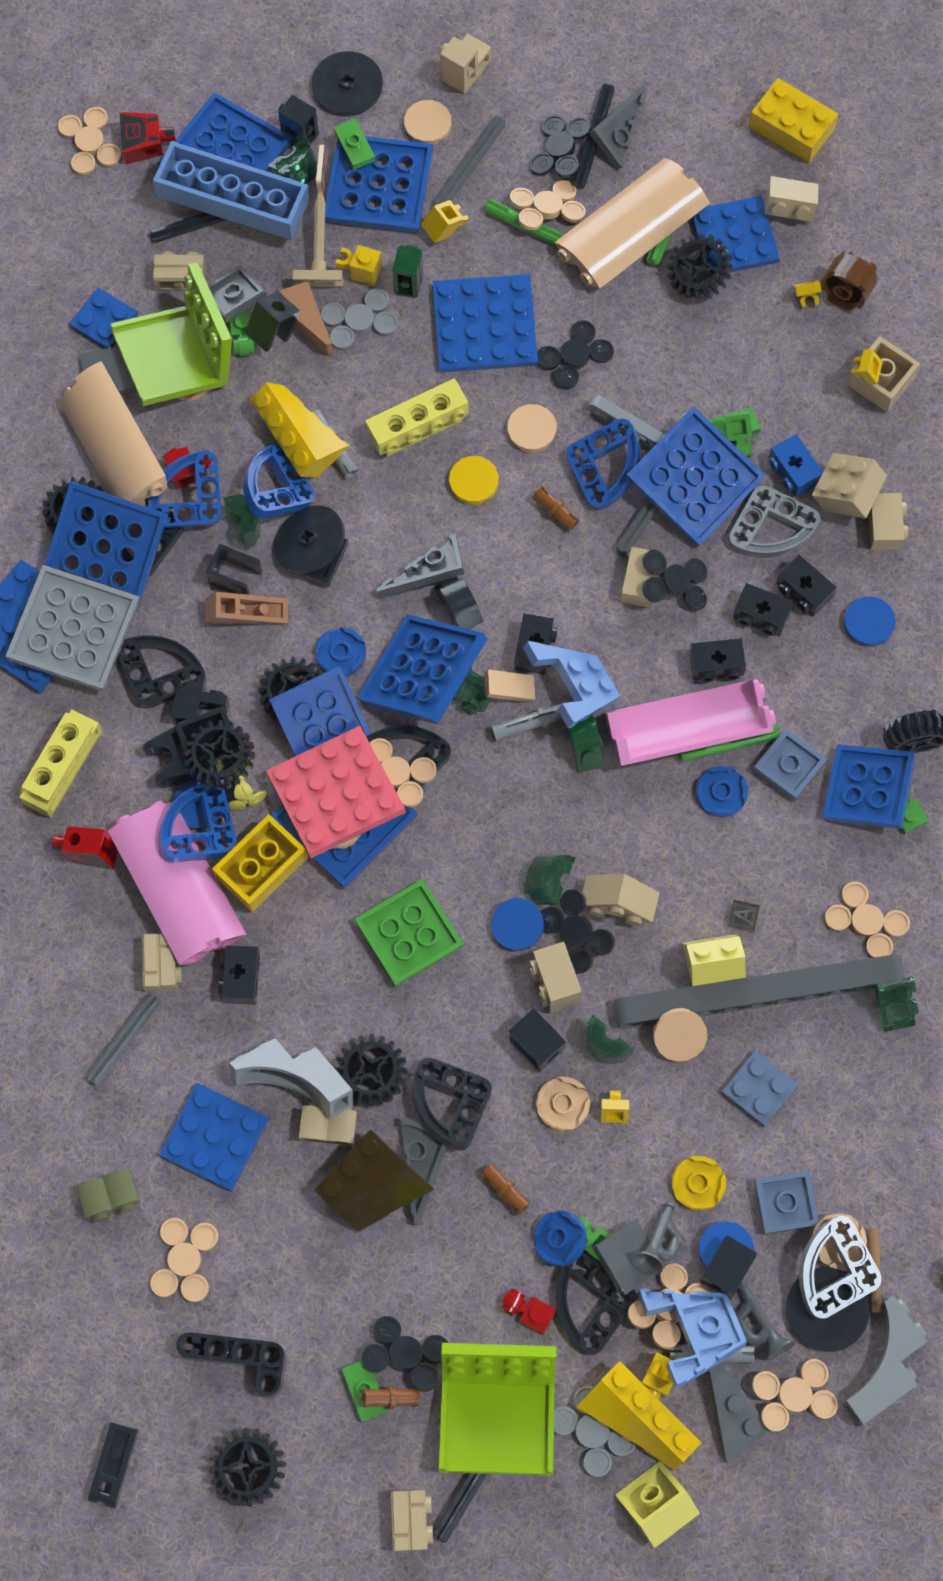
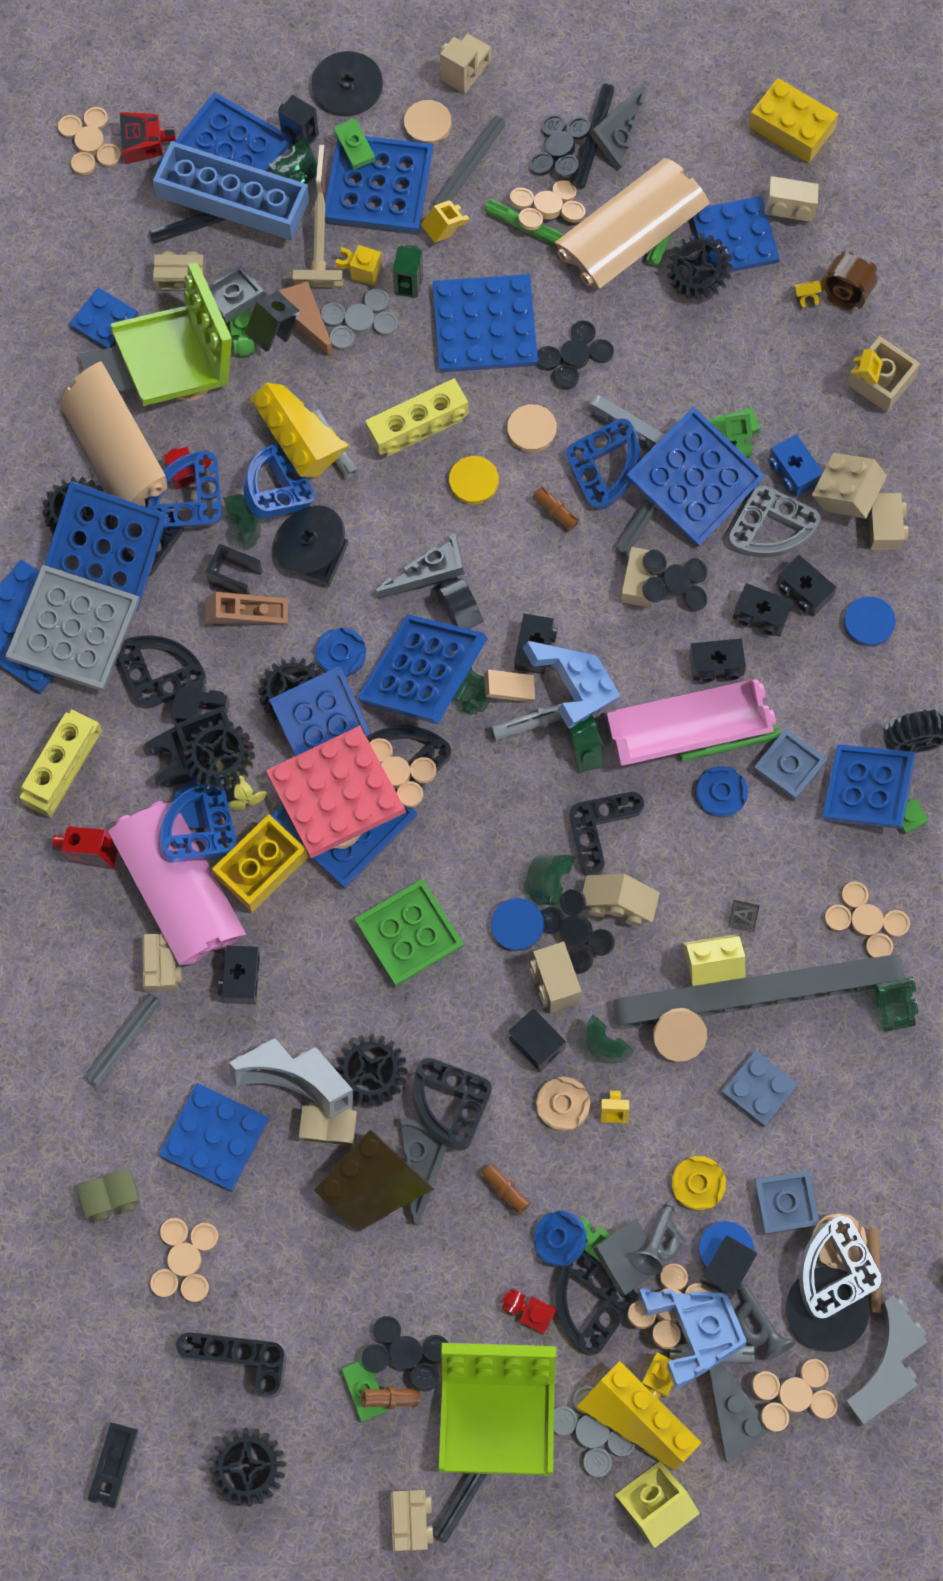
(596, 818): none -> black beam

